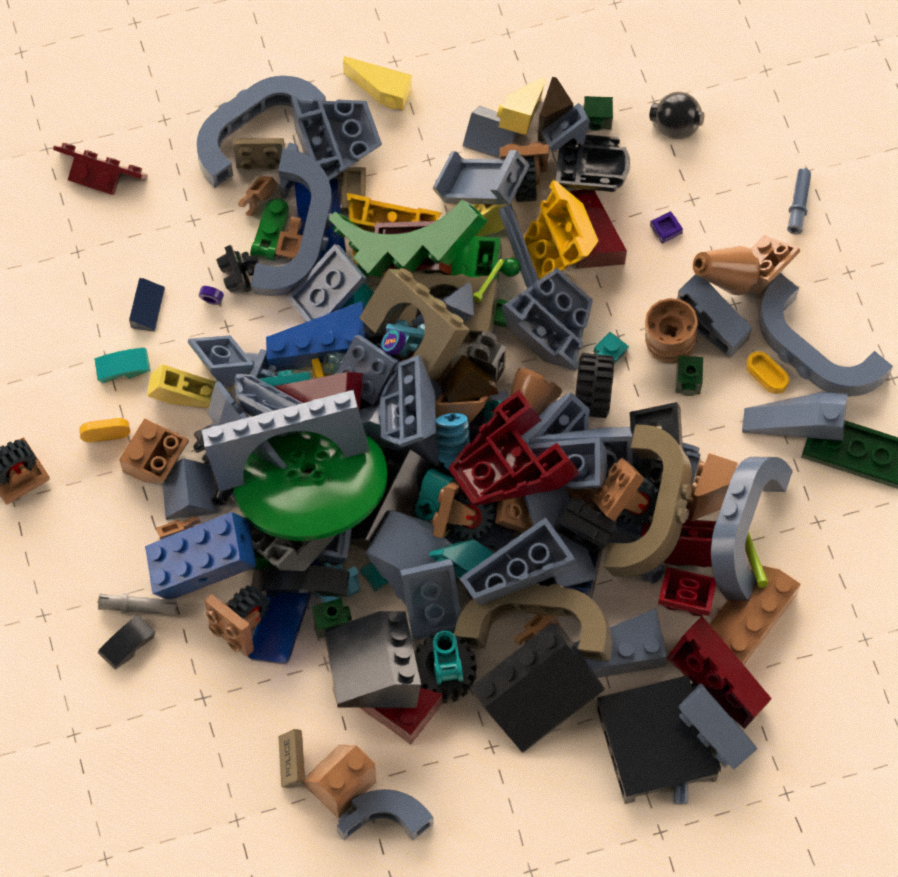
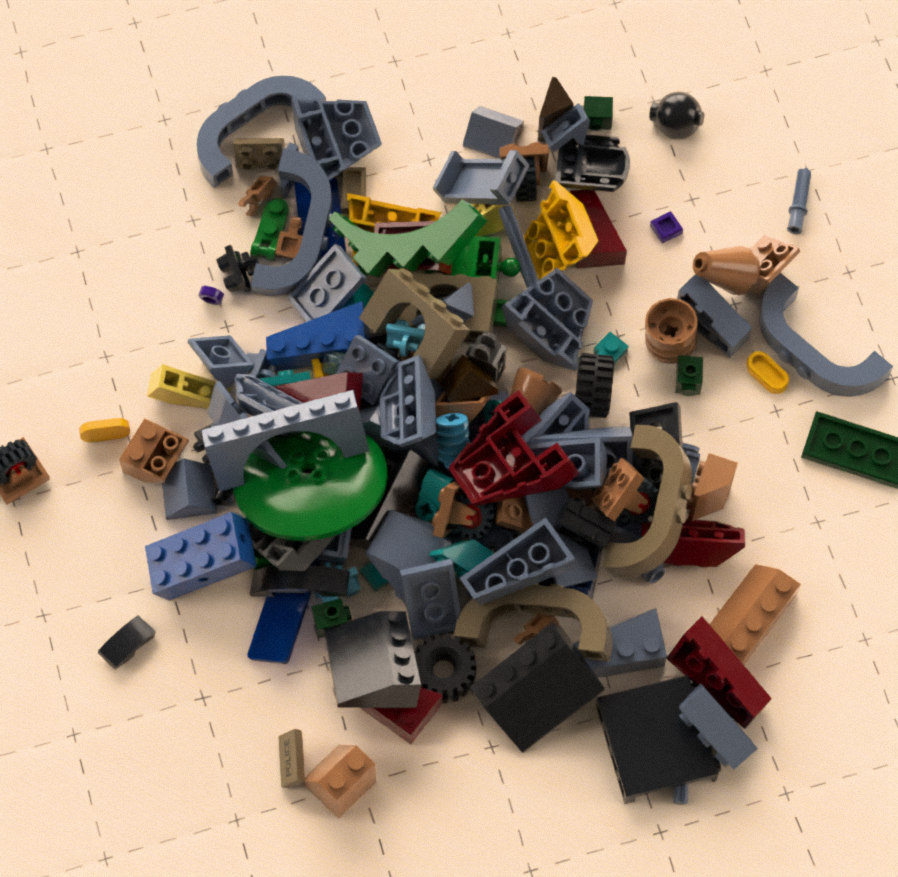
(96, 172): dark red bracket -> none
(122, 363): teal slope -> none
(137, 604): light grey pin -> none
(146, 305): dark blue slope -> none
(176, 527): medium nougat plate -> none
(237, 617): medium nougat plate -> none
(383, 84): light yellow slope -> none
(386, 805): sand blue arch -> none
(393, 341): dark purple tile -> none
(446, 662): teal piece -> none
(477, 296): lime piece -> none
(521, 107): light yellow slope -> none
(687, 592): dark red slope -> none
(735, 518): sand blue arch -> none
(755, 562): lime bar -> none
(806, 416): sand blue wedge -> none

